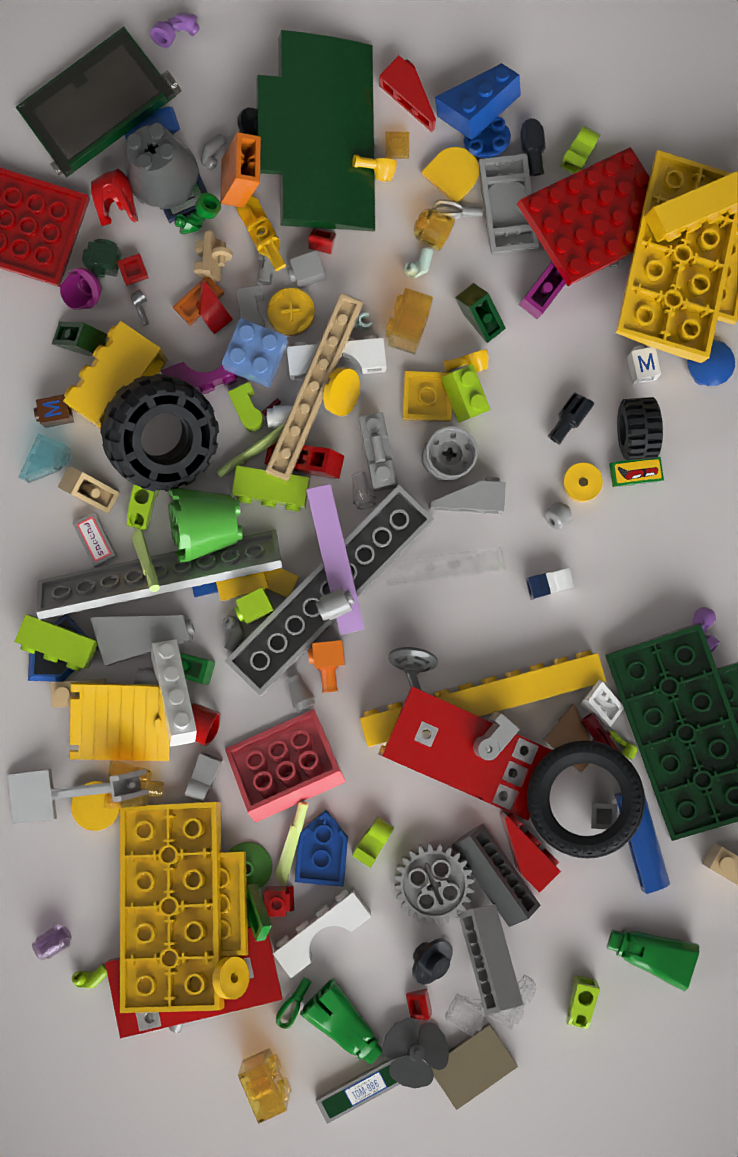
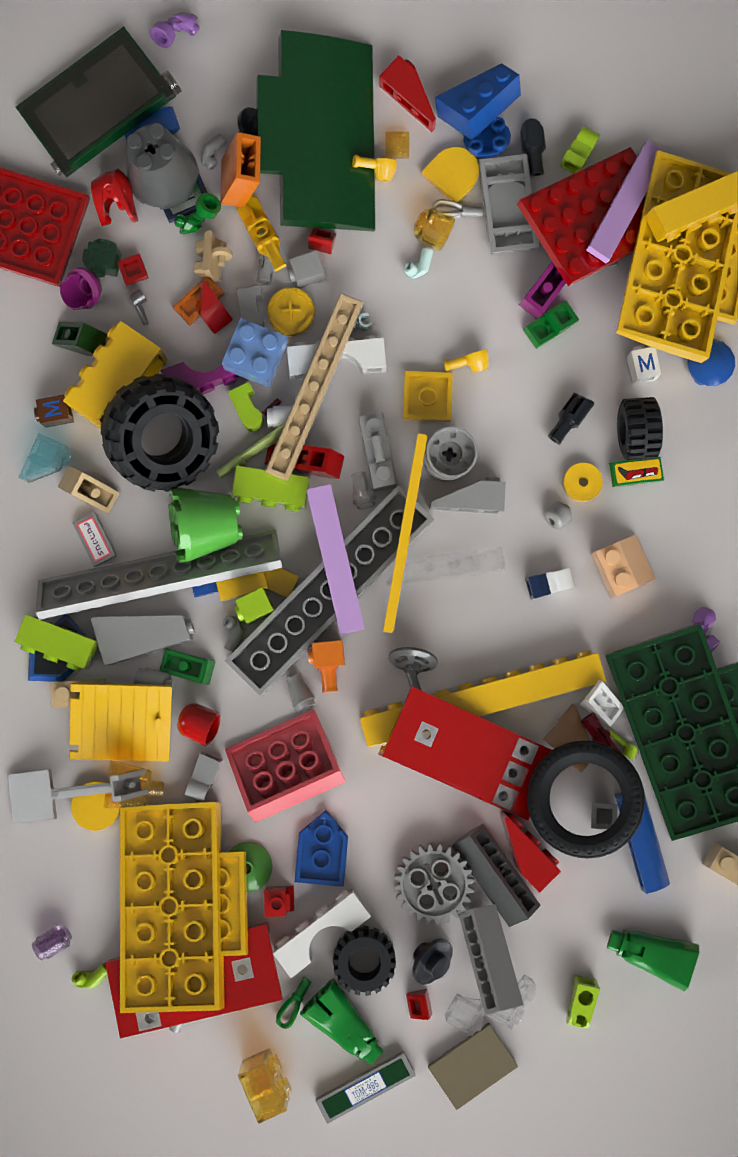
(141, 507): lime leg -> none
(143, 554): yellowish green piece -> none
(174, 692): white arch -> none
(230, 977): yellow piece -> none
(257, 913): green tile -> none
(287, 856): yellowish green piece -> none
(335, 604): light grey brick -> none
(342, 391): yellow tile -> none
(364, 981): none -> black tyre
(372, 841): lime leg -> none
(405, 533): none -> yellow tile
(410, 320): clear yellow brick -> none
(418, 1044): dark grey piece -> none
(465, 393): lime brick -> none
(480, 312): dark green slope -> none
(495, 738): light grey leg -> none
(551, 324): none -> green slope
(623, 566): none -> light nougat slope
(624, 205): none -> lavender tile

